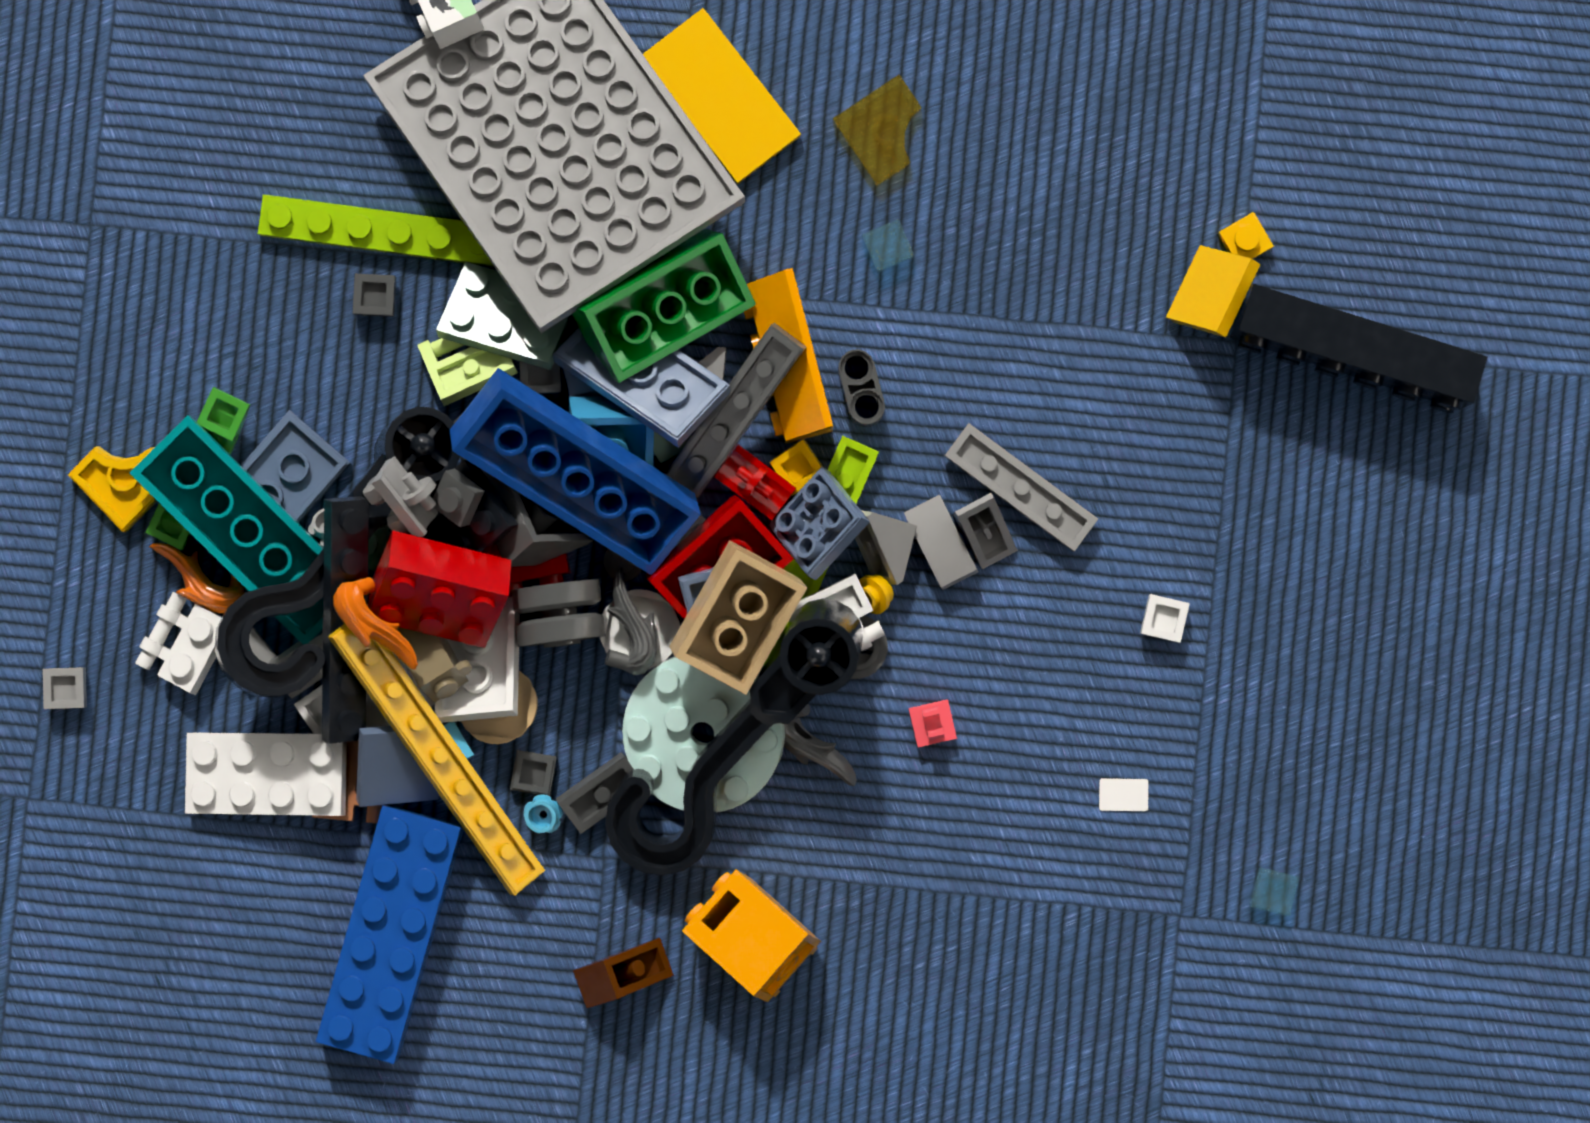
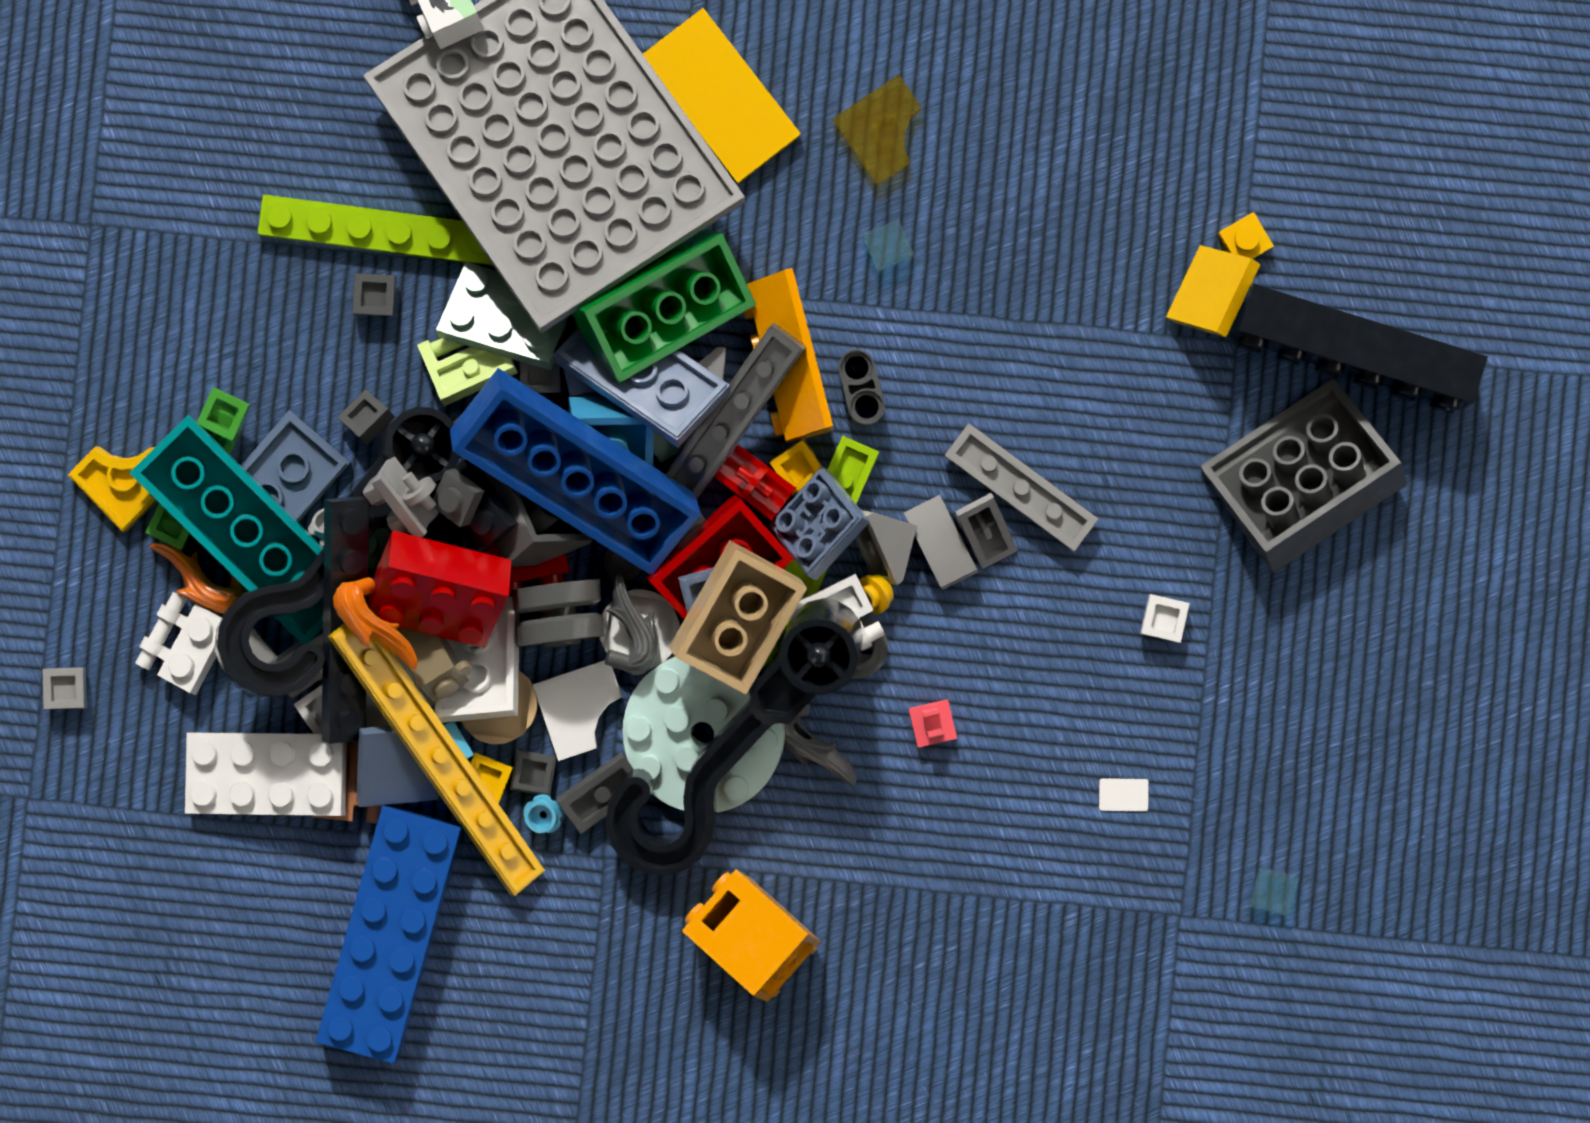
(366, 417): none -> dark grey plate
(492, 773): none -> yellow plate
(574, 704): none -> white tile
(623, 973): reddish brown slope -> none
(1304, 475): none -> dark grey slope

